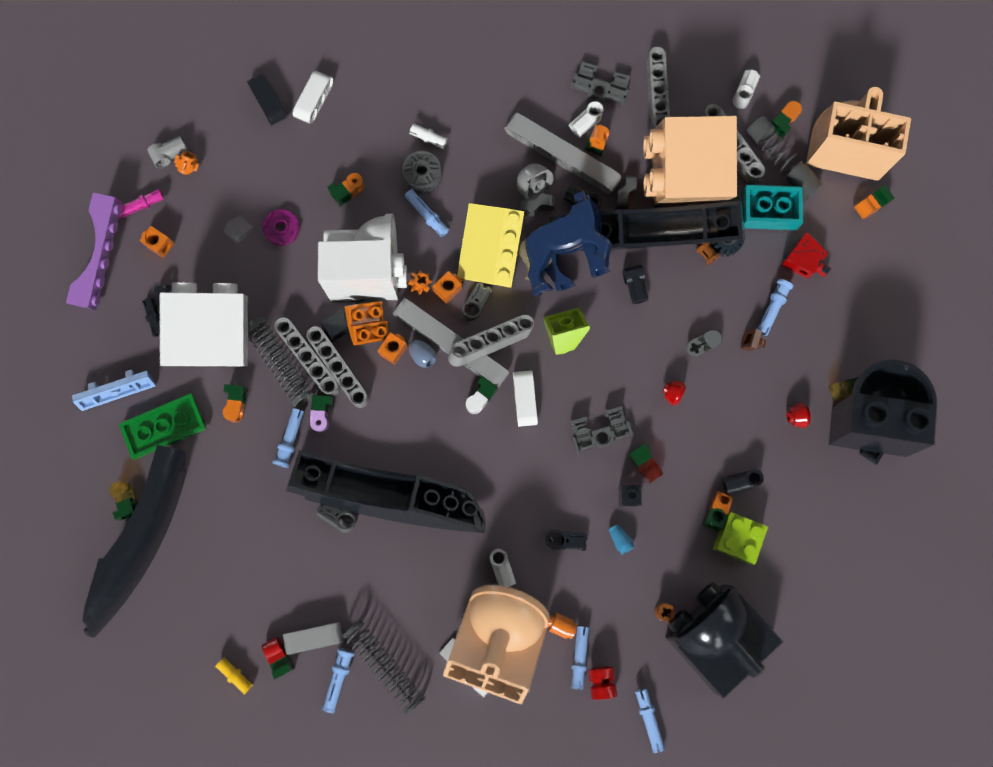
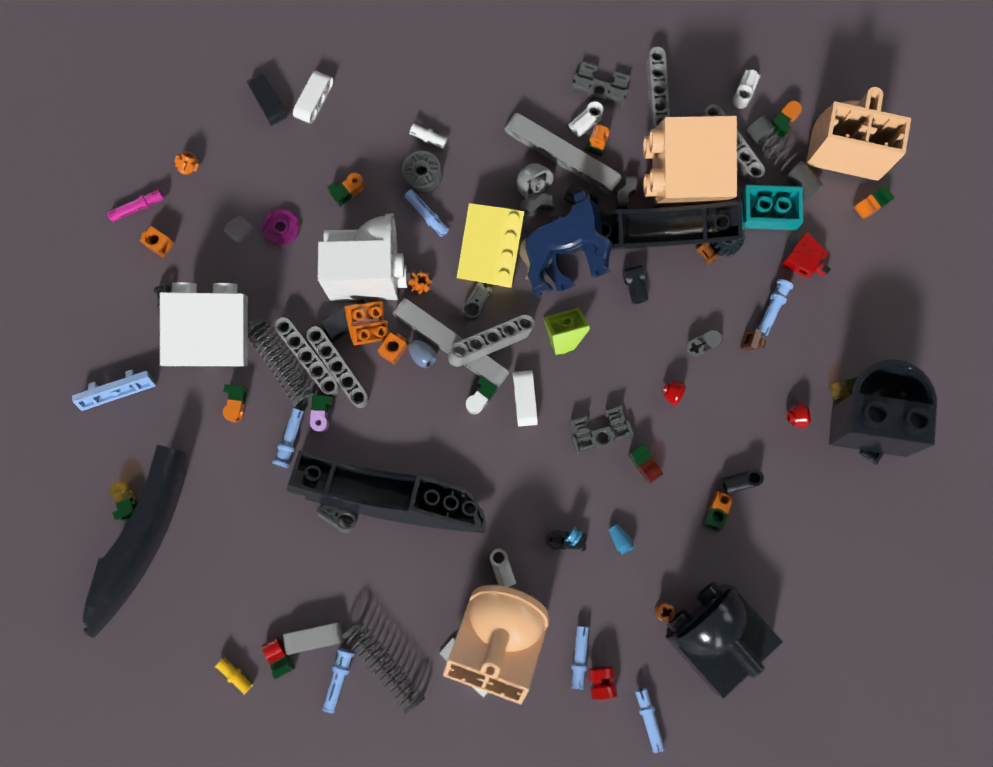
(86, 289): medium lavender arch -> none
(152, 316): black pin -> none
(162, 426): green plate -> none
(163, 153): light grey piece -> none
(444, 294): orange brick -> none
(562, 626): orange brick -> none
(573, 535): none -> dark azure bush
(630, 496): black brick -> none
(740, 538): lime brick -> none

